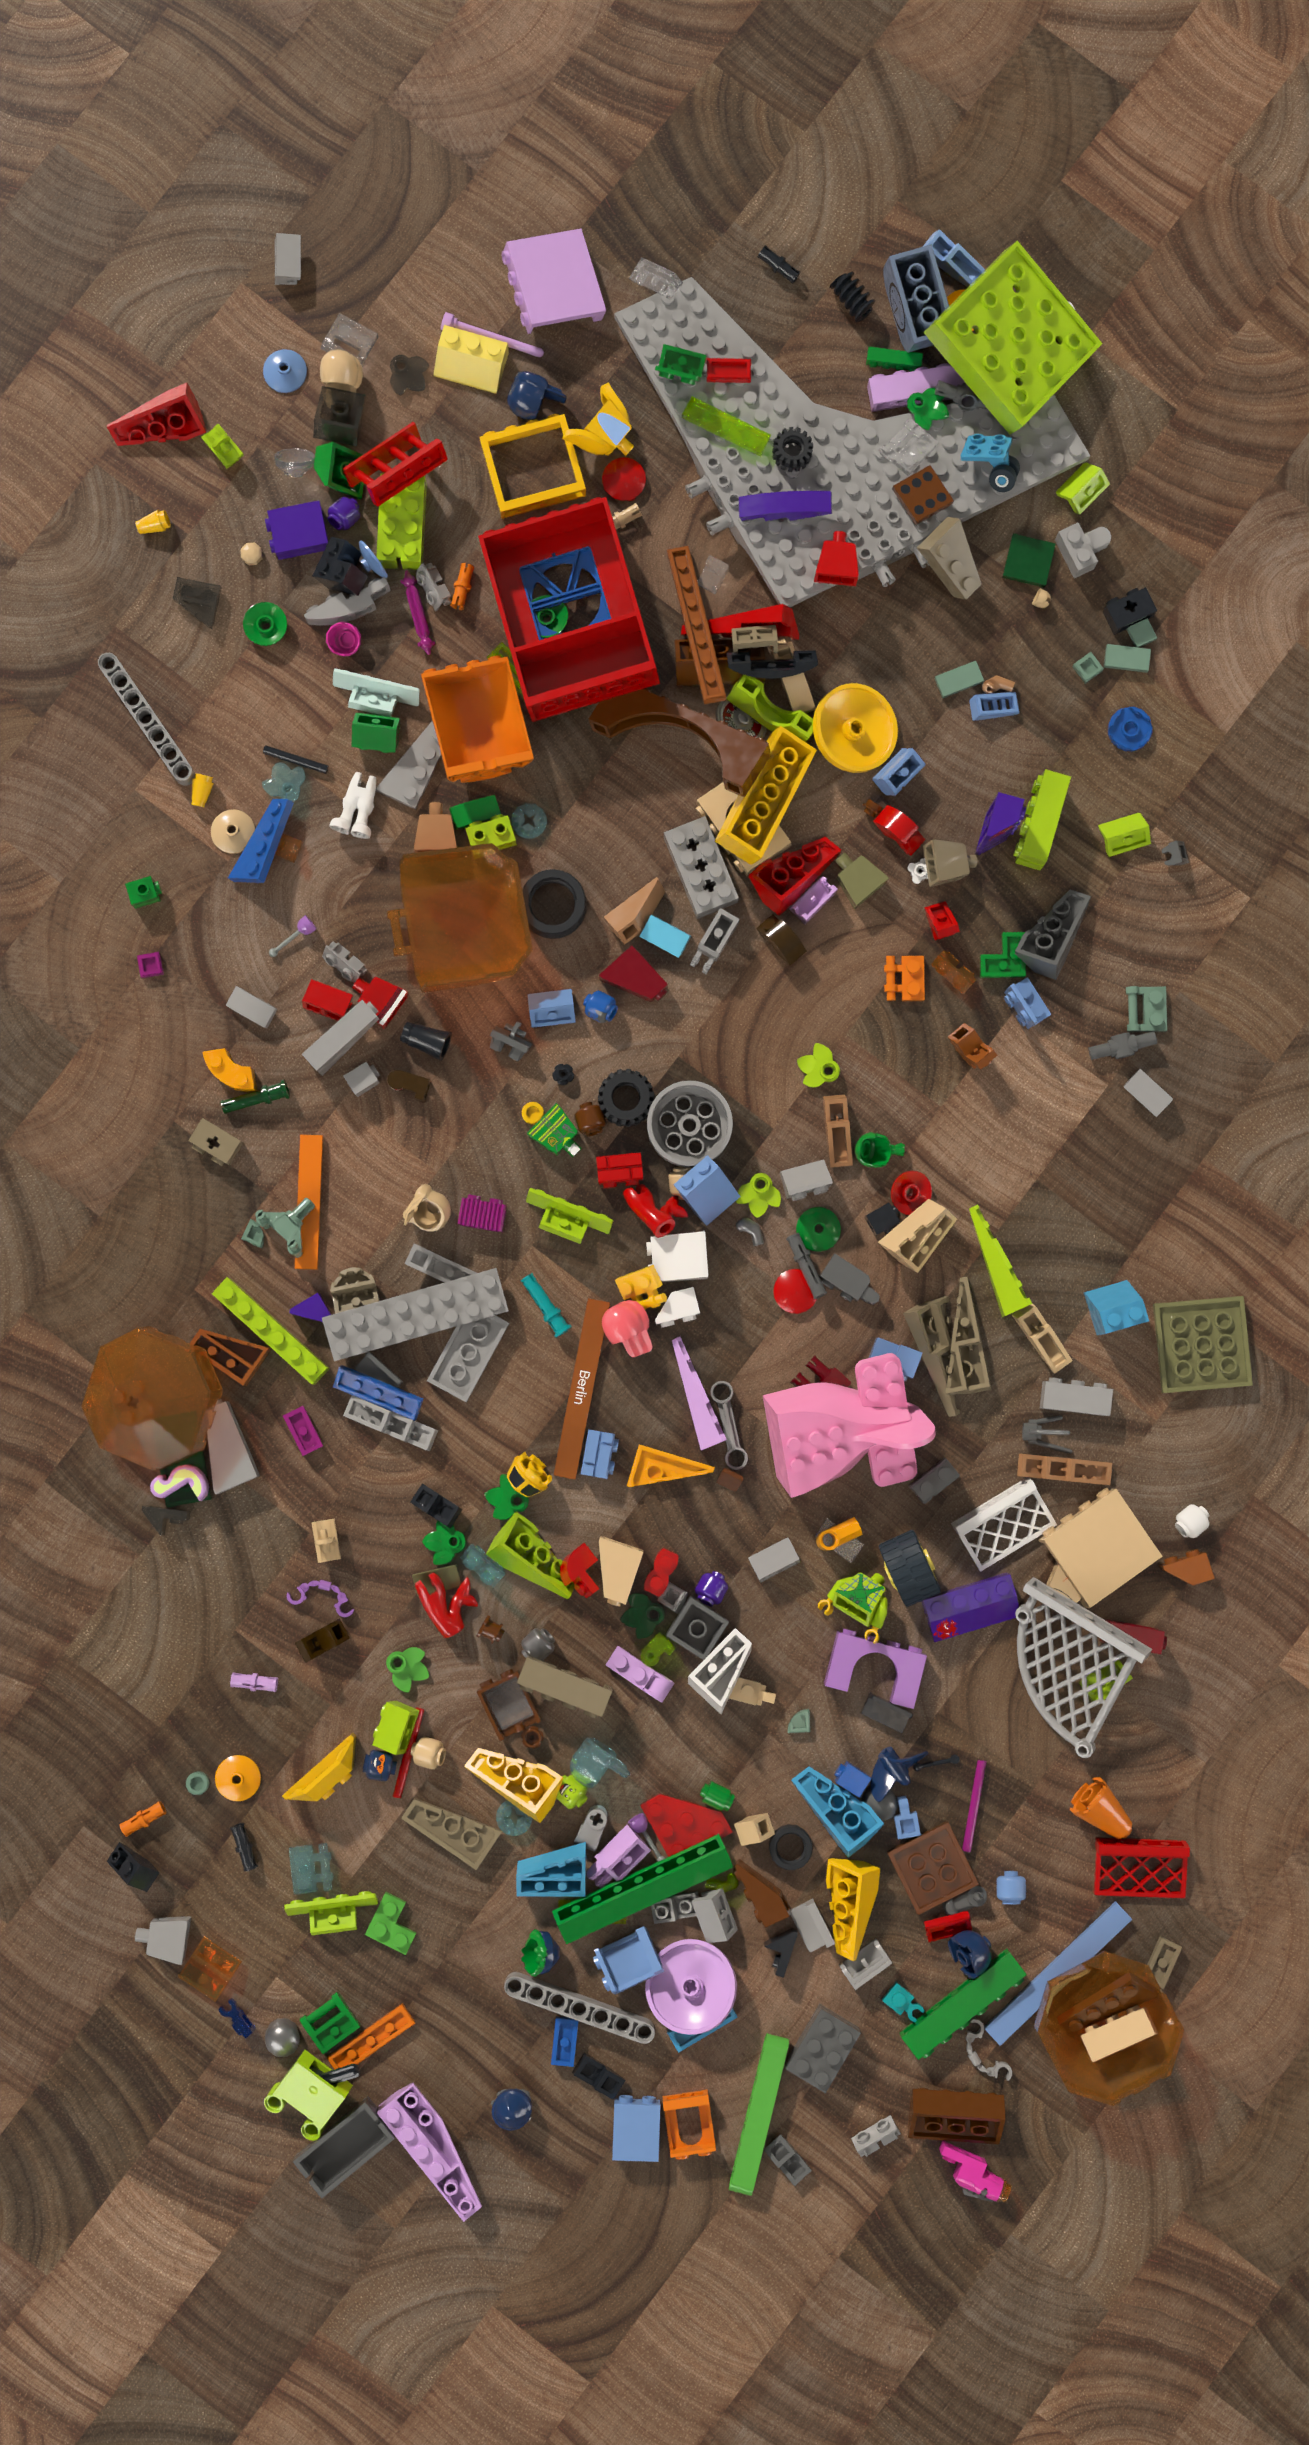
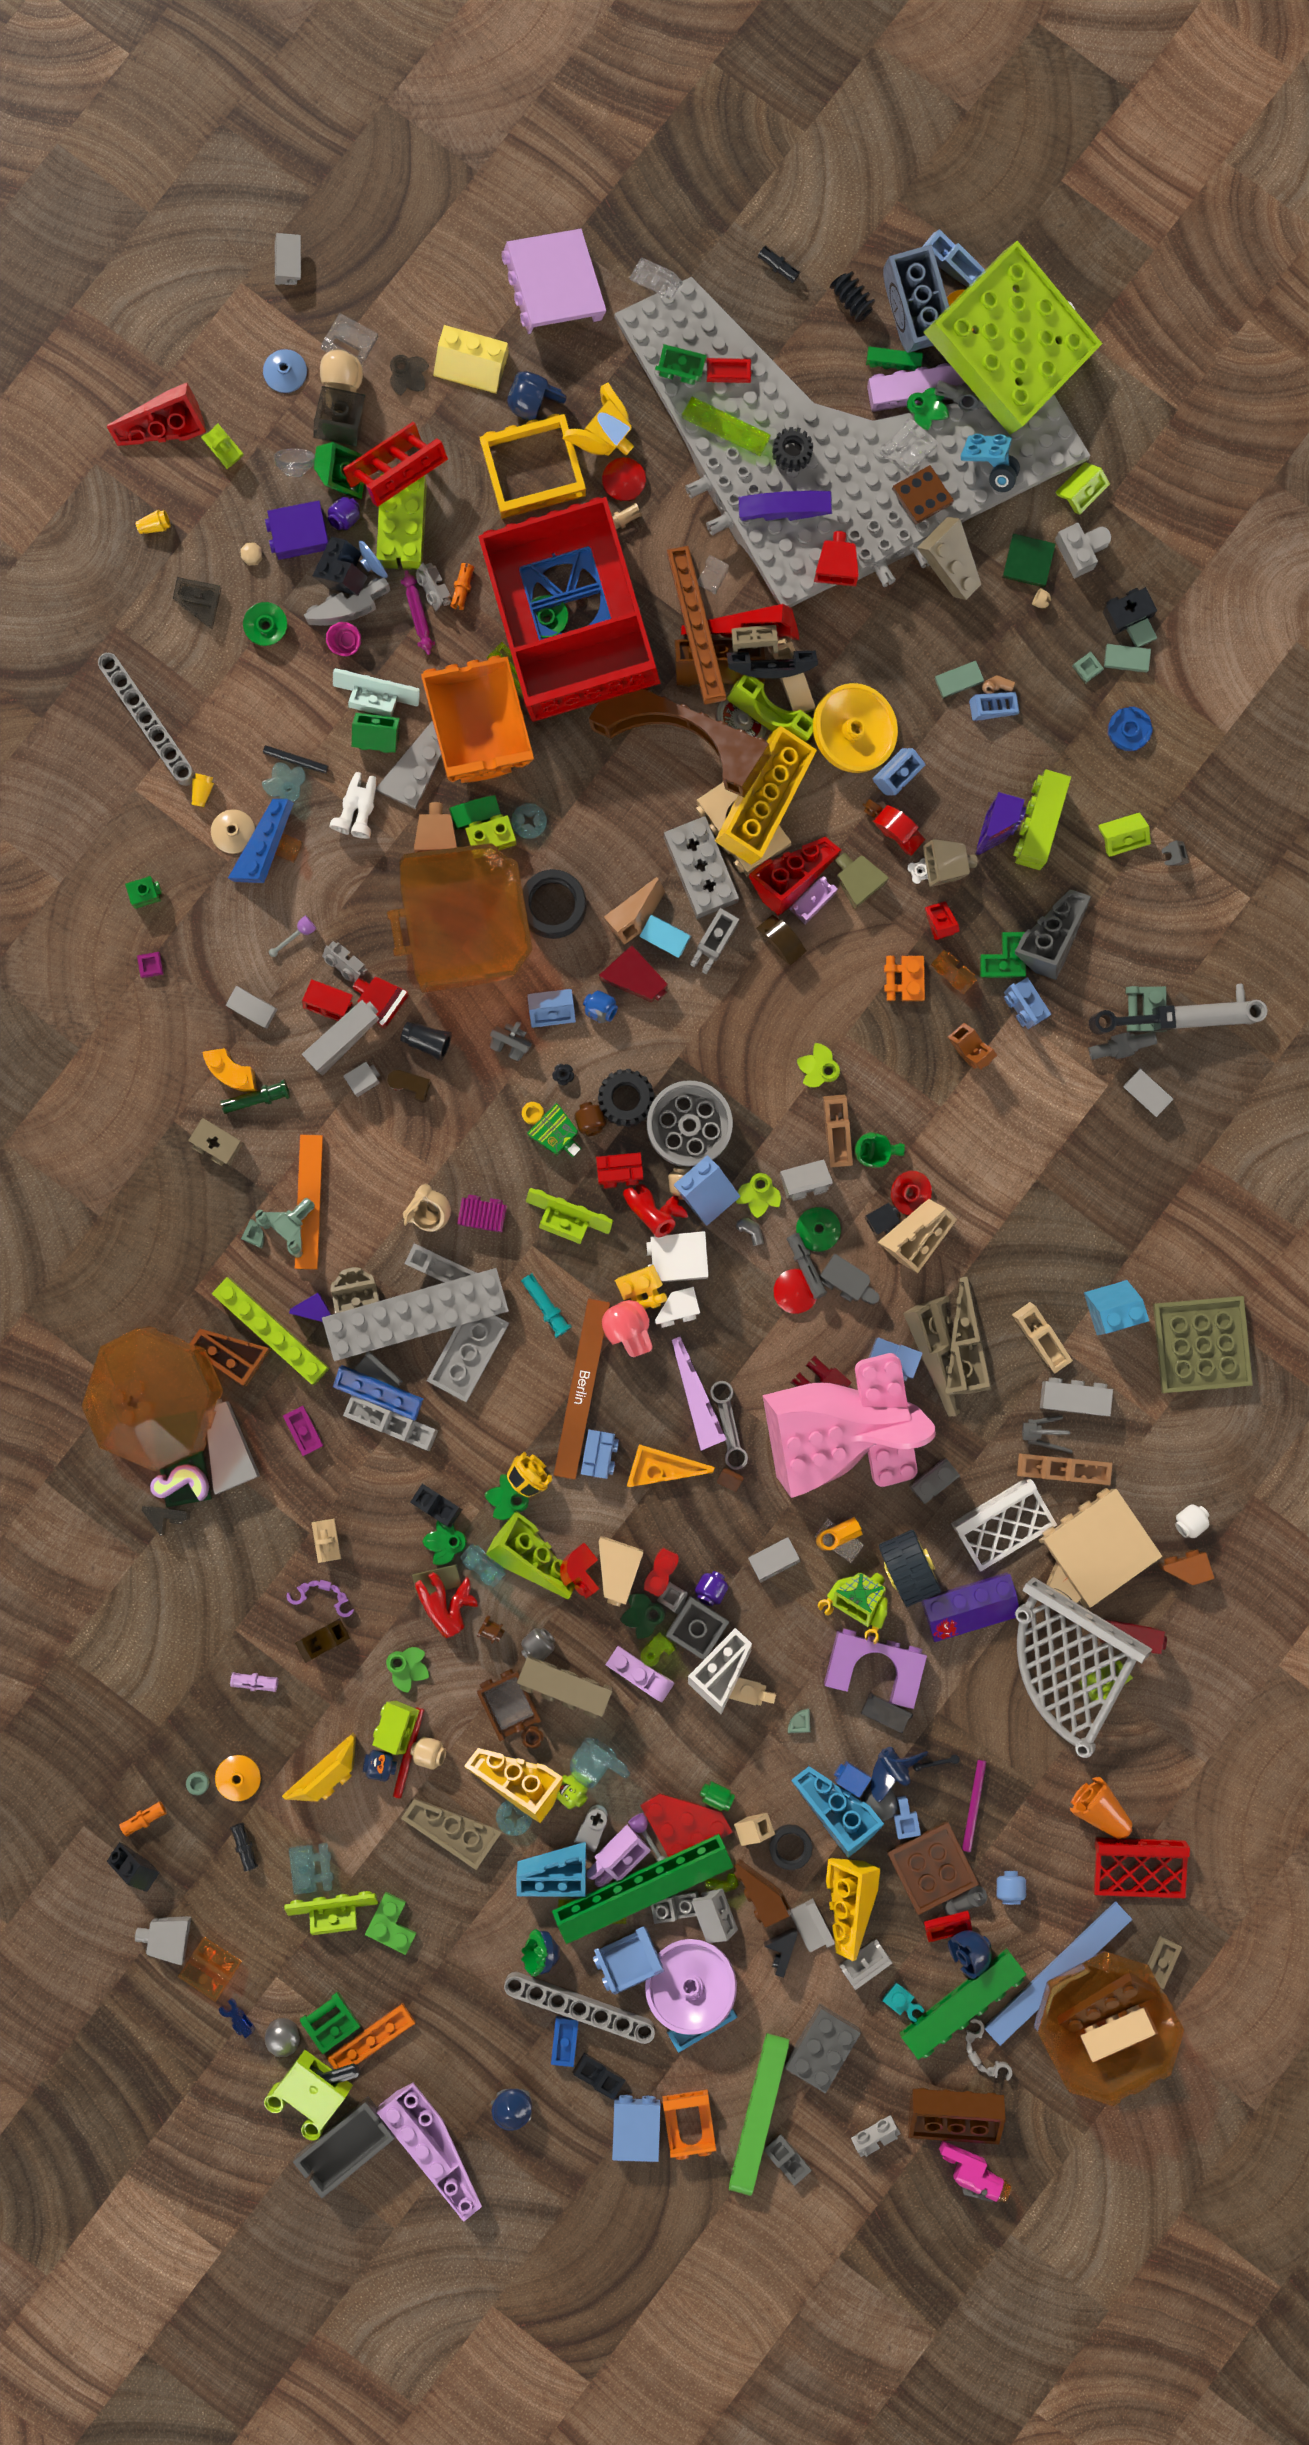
(450, 320): lavender piece -> none
(1003, 1279): lime wedge -> none
(1187, 1016): none -> light grey piece

